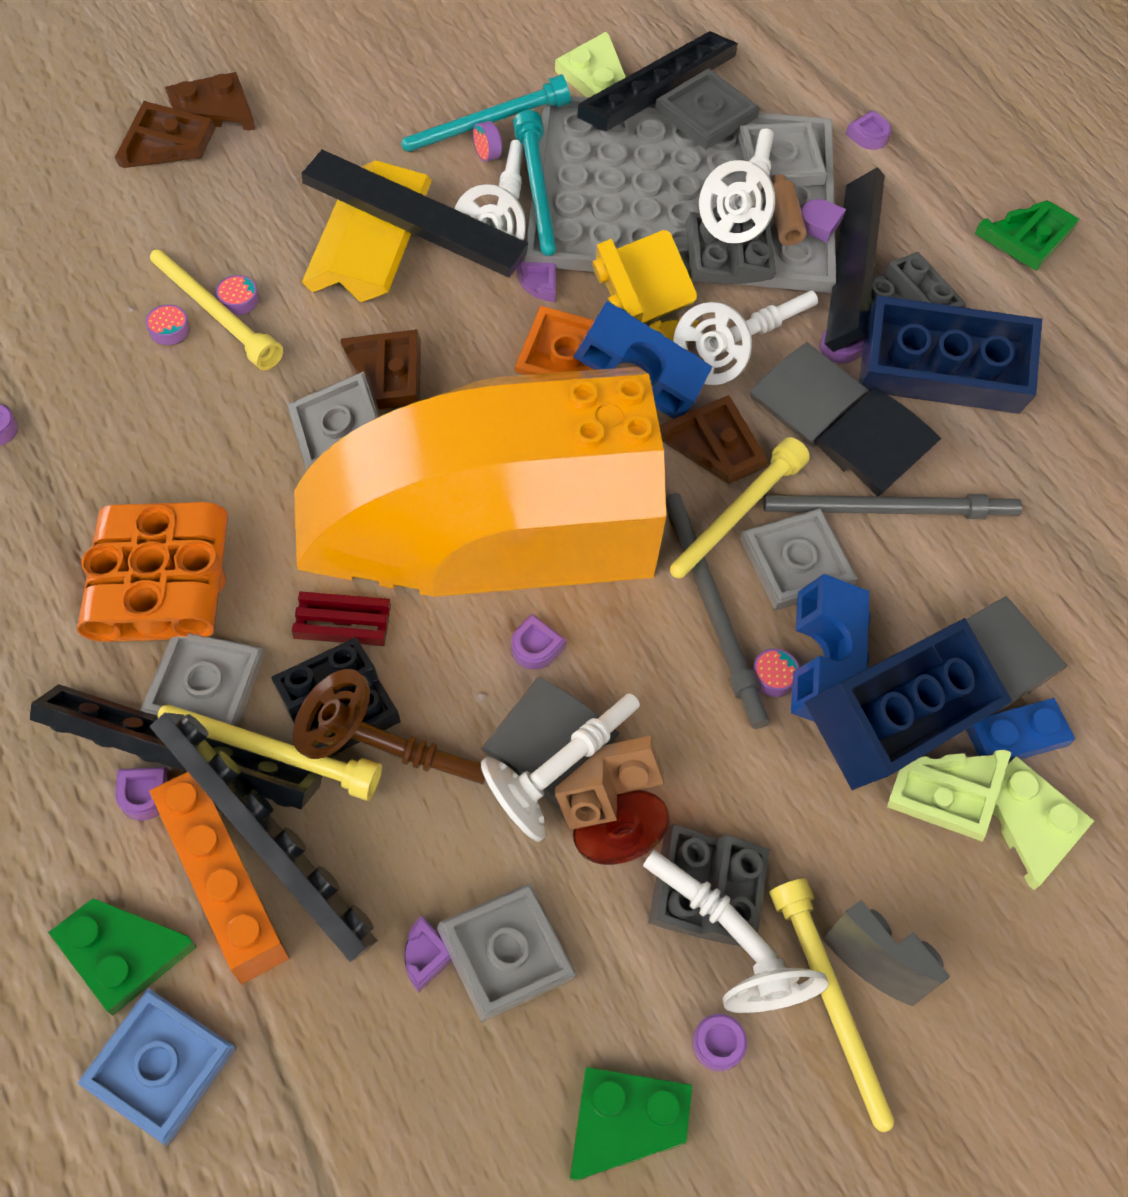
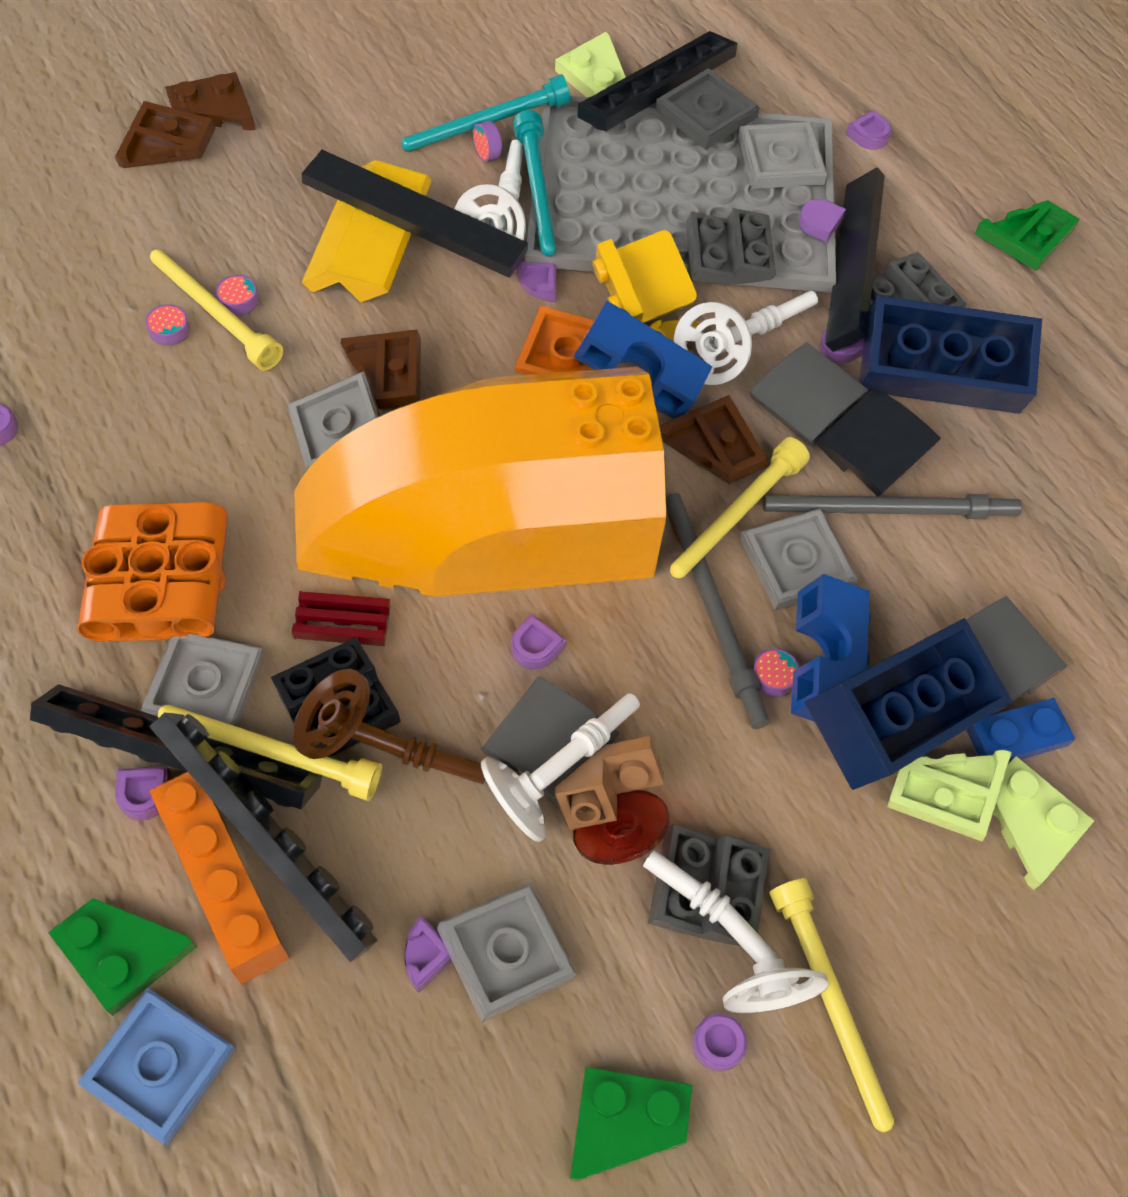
(740, 196): white dish -> none
(787, 212): medium nougat cylinder -> none
(900, 970): dark grey slope -> none

